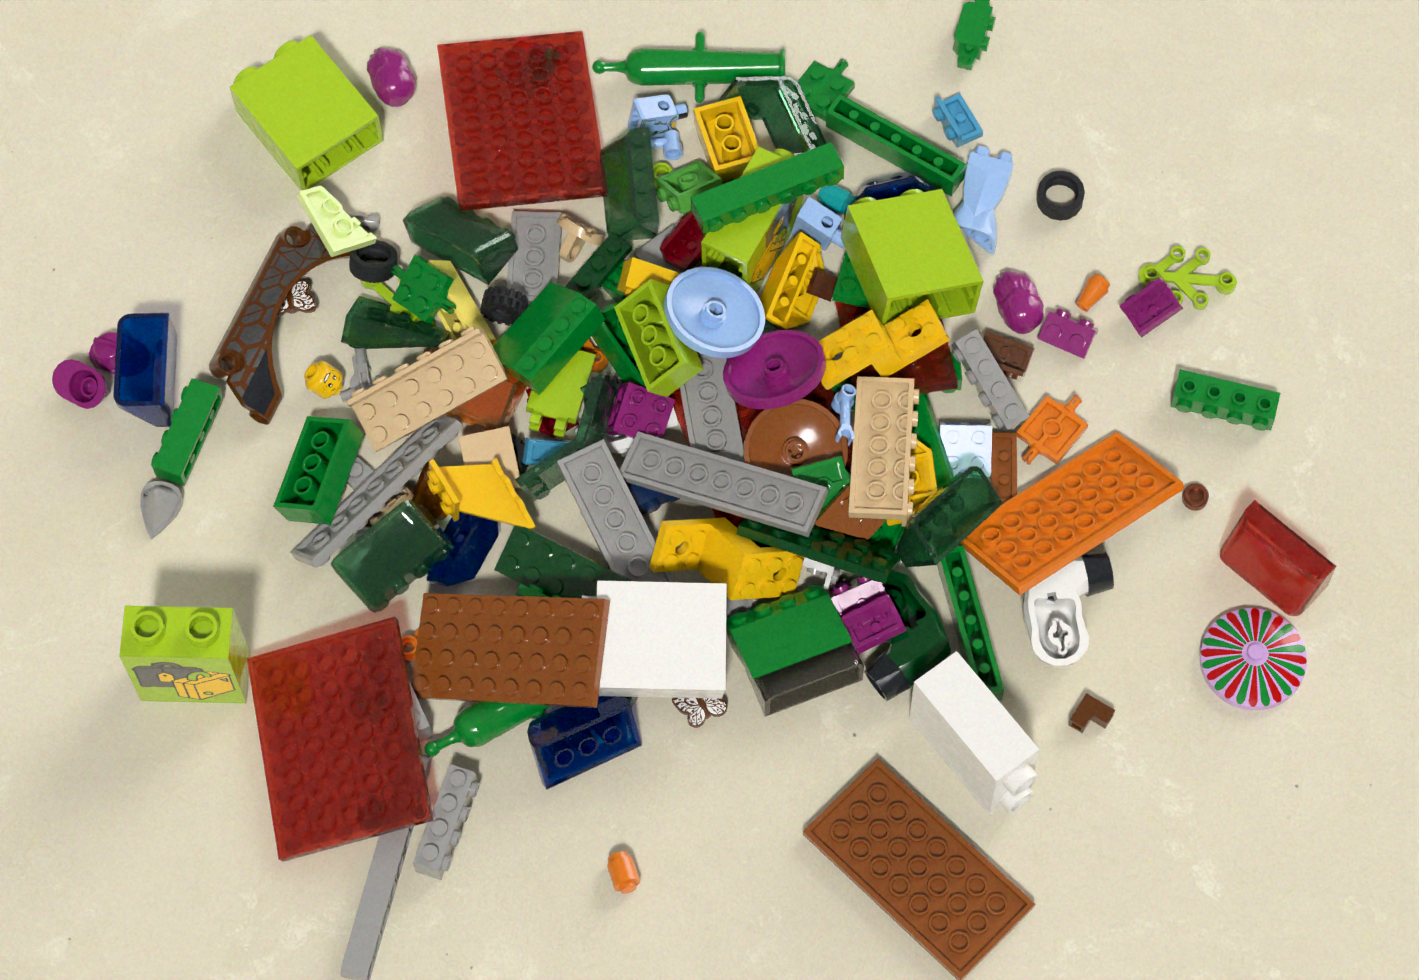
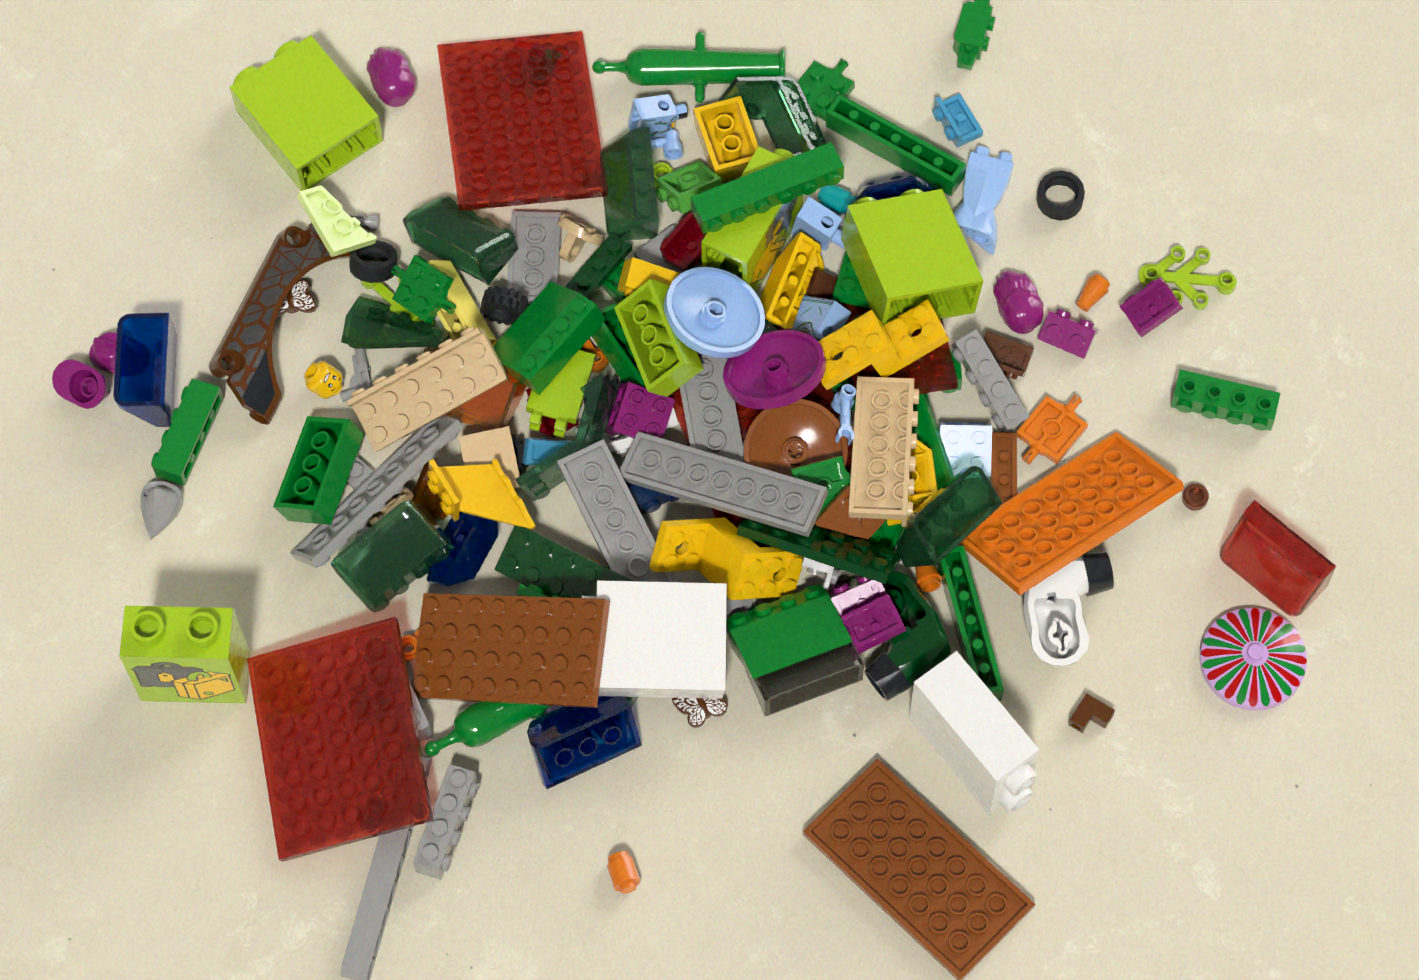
(820, 317): none -> light blue torso
(928, 578): none -> orange cone

